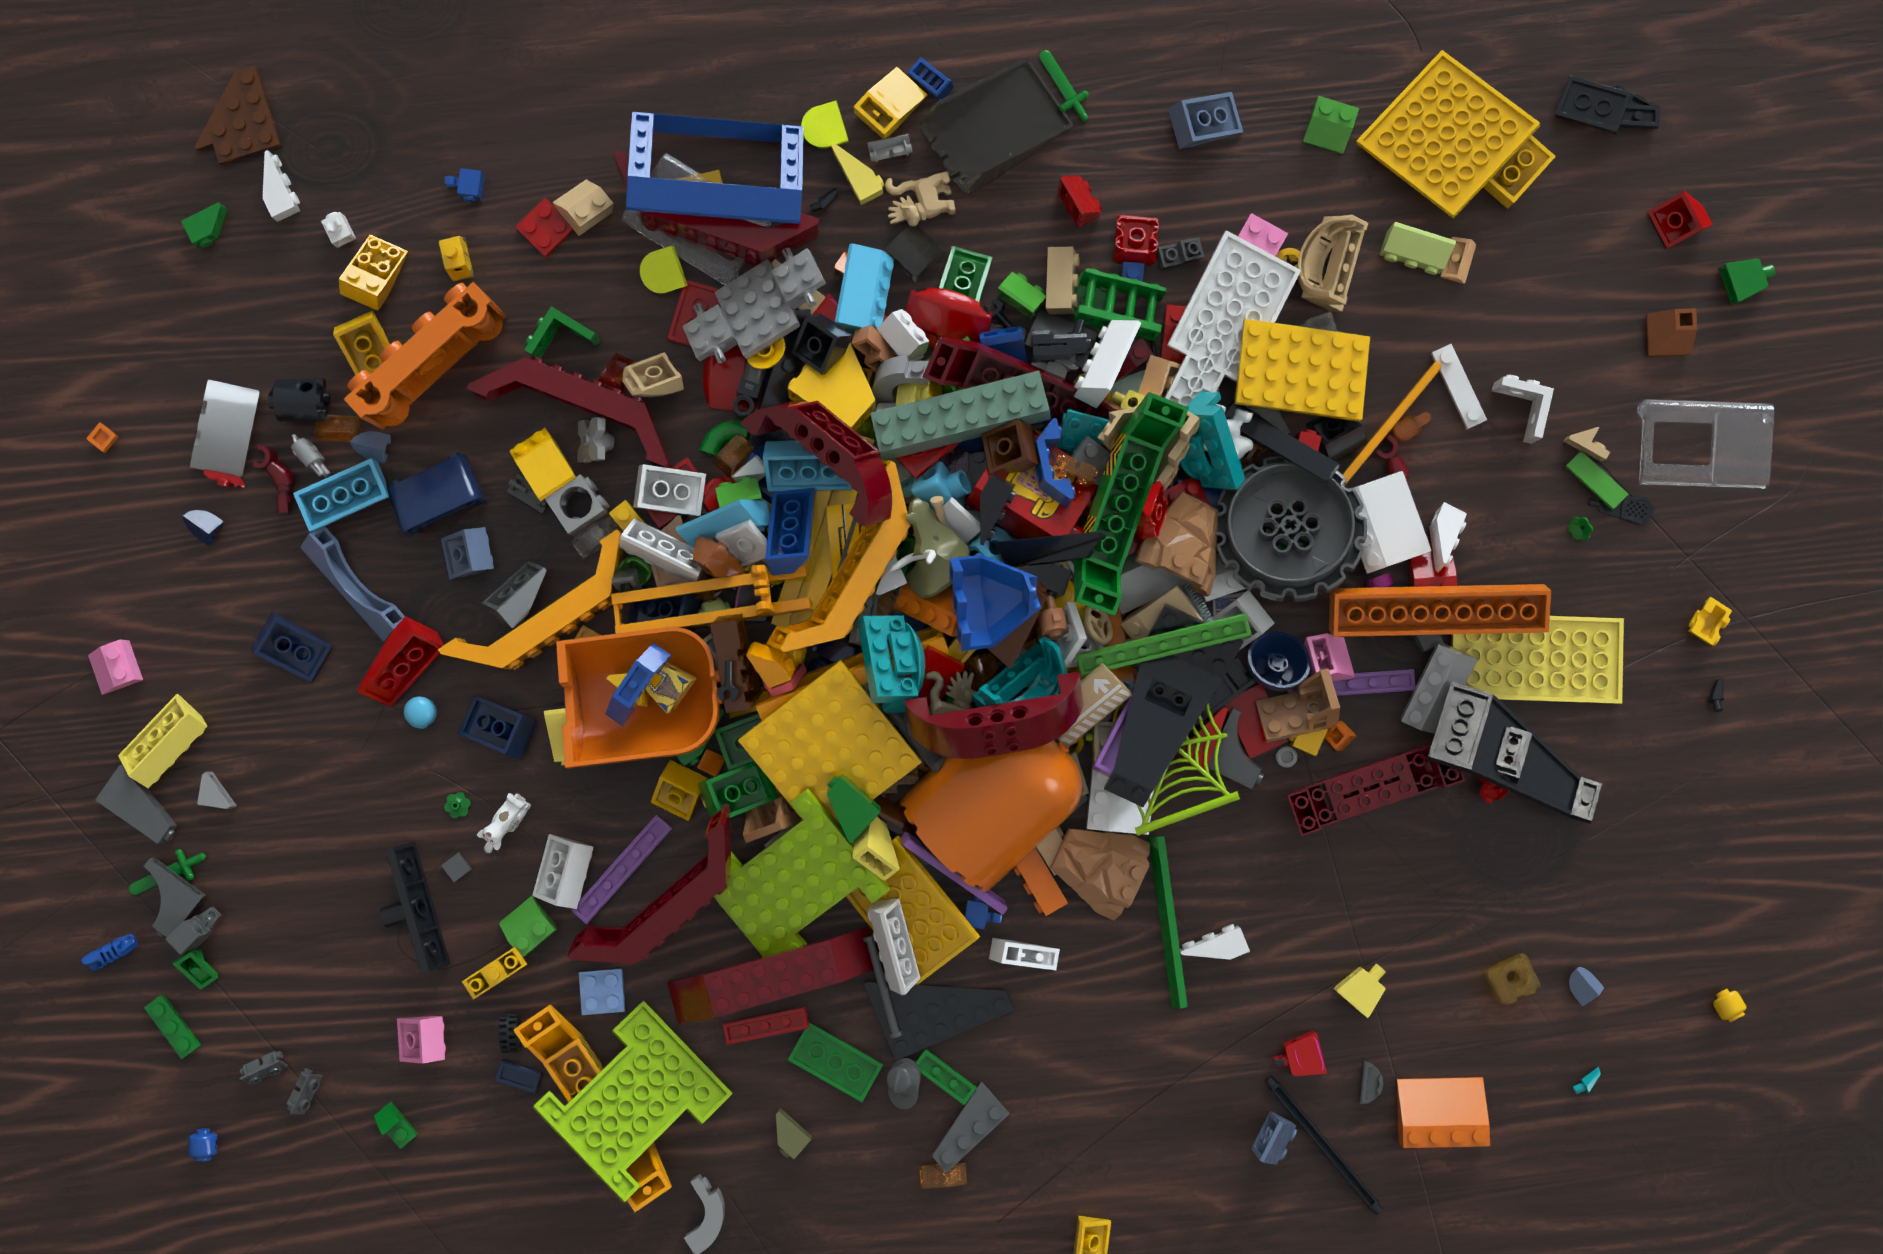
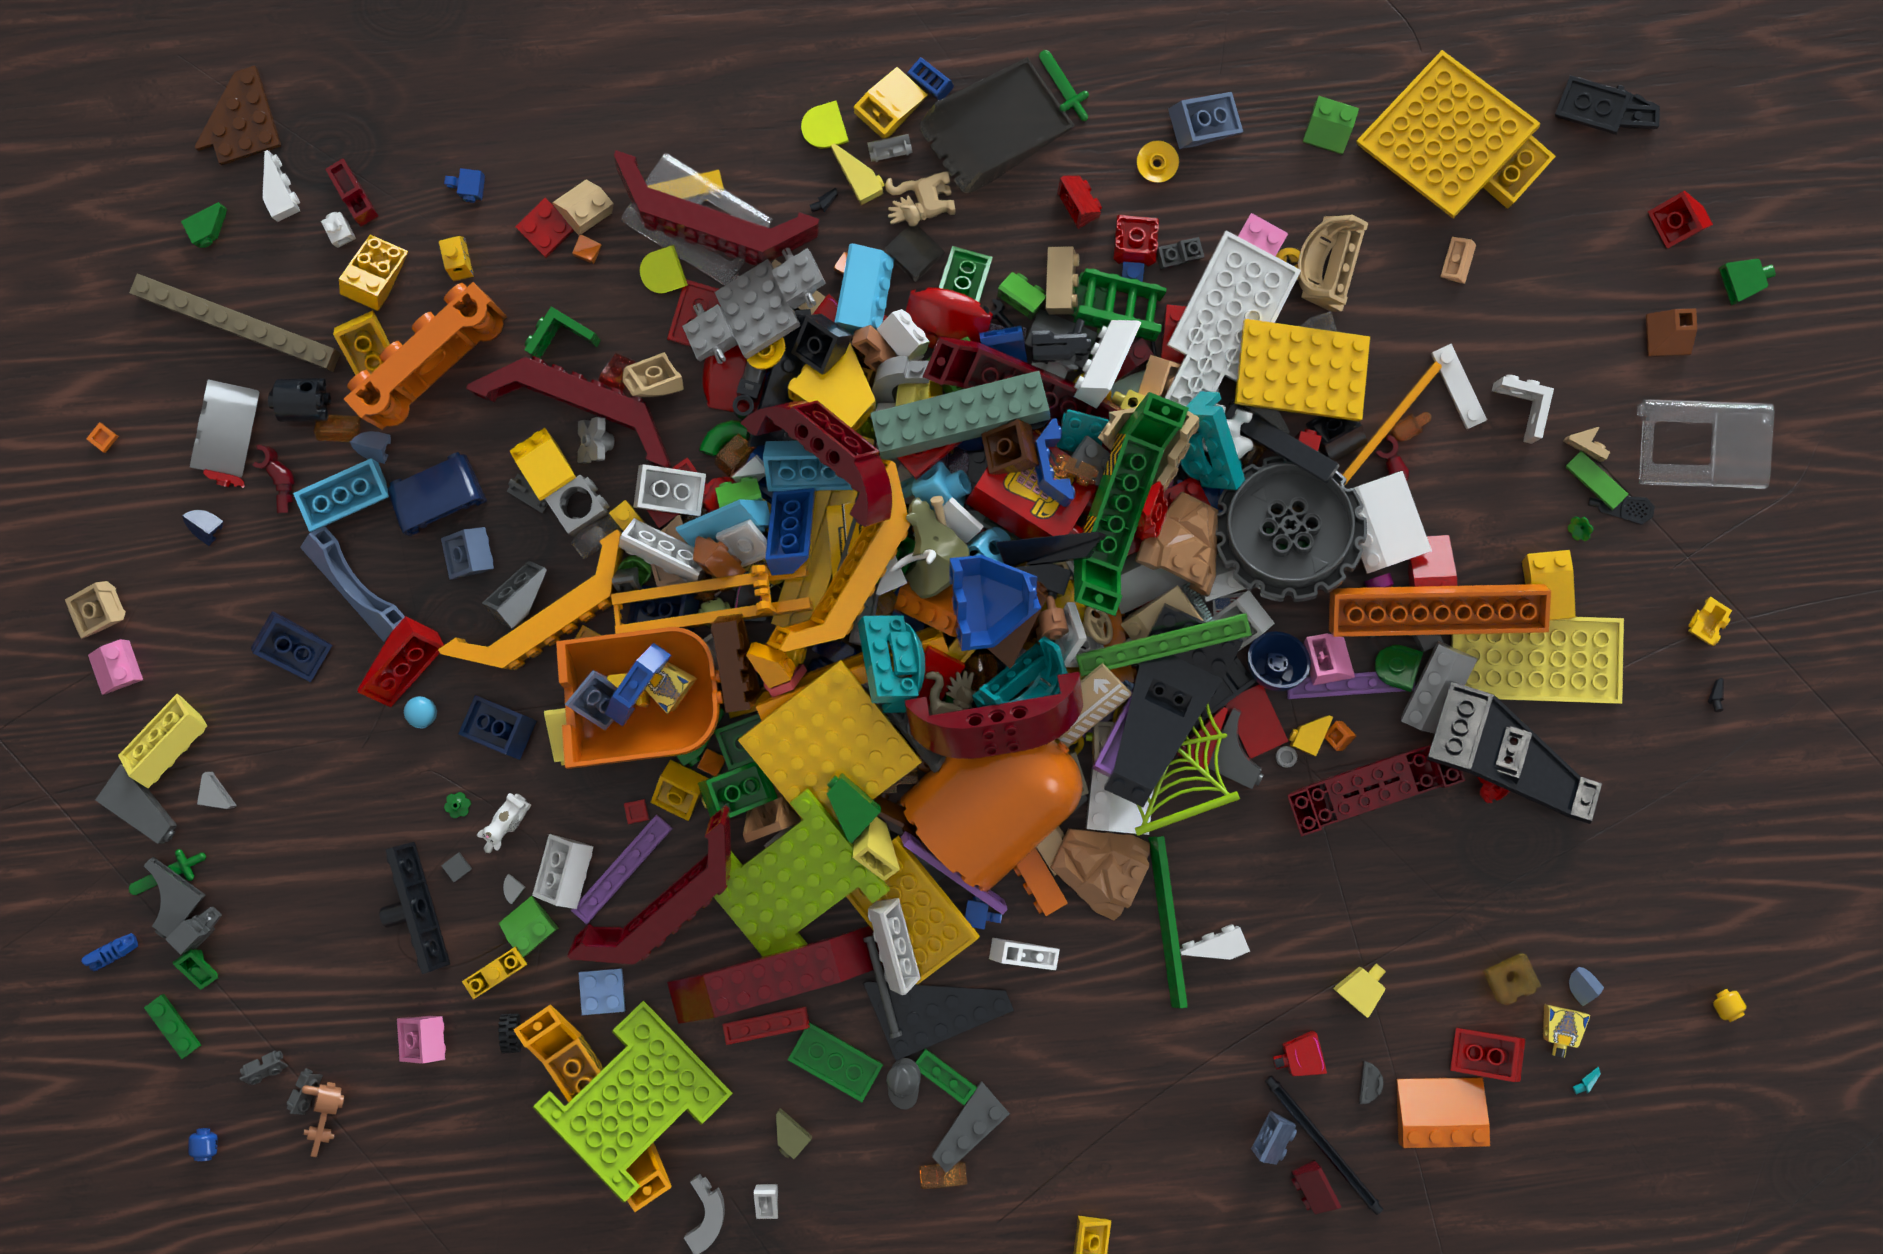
(95, 608): none -> tan slope
(235, 322): none -> dark tan brick
(309, 455): light grey piece -> none
(327, 1102): none -> nougat piece
(351, 192): none -> dark red slope
(395, 1125): green slope -> none
(512, 888): none -> light grey tile
(518, 1076): dark blue tile -> none
(586, 249): none -> orange slope
(593, 699): none -> sand blue slope
(636, 811): none -> red tile
(710, 198): blue slope -> none
(728, 684): black bar -> none
(766, 1201): none -> white slope
(992, 500): black slope -> none
(1160, 152): none -> yellow dish
(1300, 712): medium nougat bracket -> none
(1315, 1188): none -> dark red slope
(1398, 666): none -> green tile
(1417, 248): yellowish green slope -> none
(1444, 530): white slope -> none
(1488, 1055): none -> red slope
(1557, 574): none -> yellow slope
(1563, 1028): none -> torso

